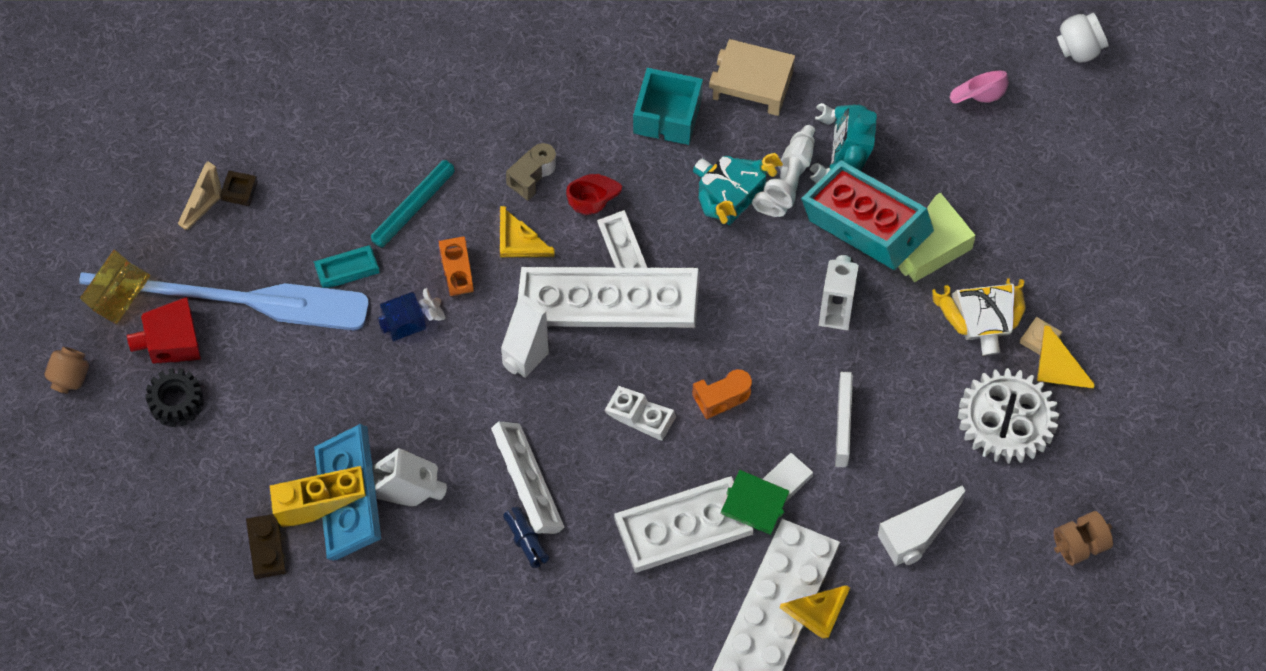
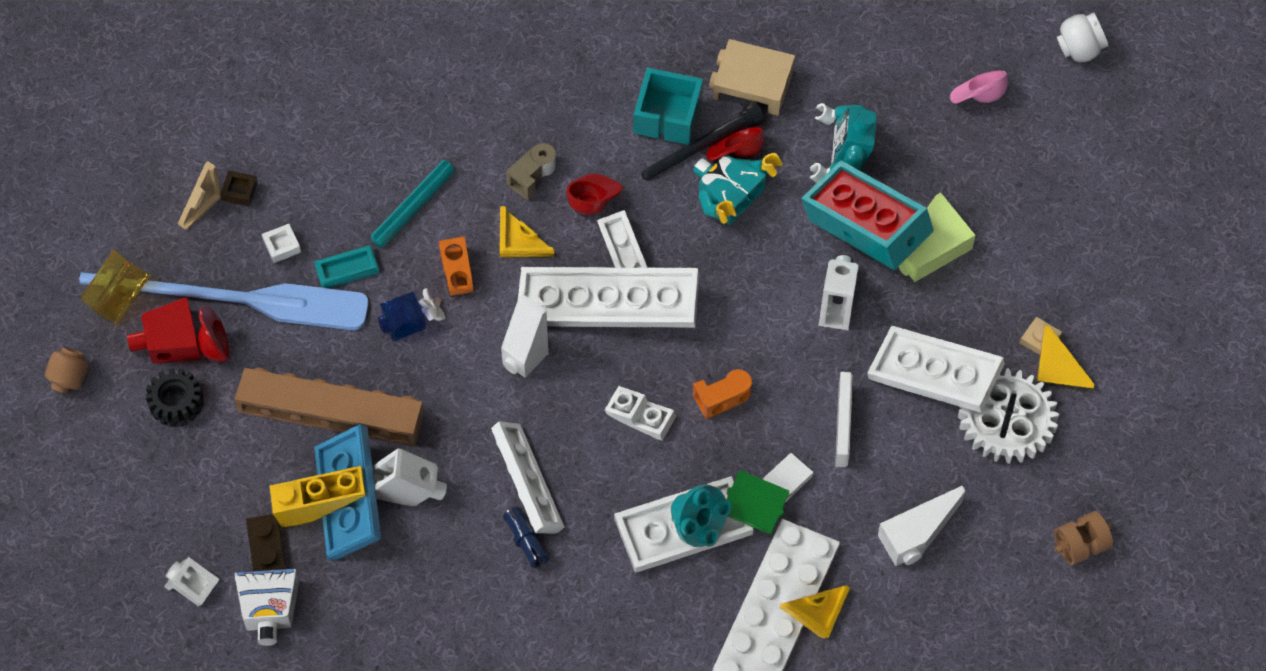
(191, 580): none -> white bracket
(212, 336): none -> red cap
(267, 601): none -> white torso
(281, 243): none -> white plate
(329, 405): none -> medium nougat brick
(700, 515): none -> teal plate
(740, 144): none -> red cap
(748, 116): none -> black piece
(781, 193): white piece -> none
(936, 368): none -> white plate
(983, 312): torso -> none

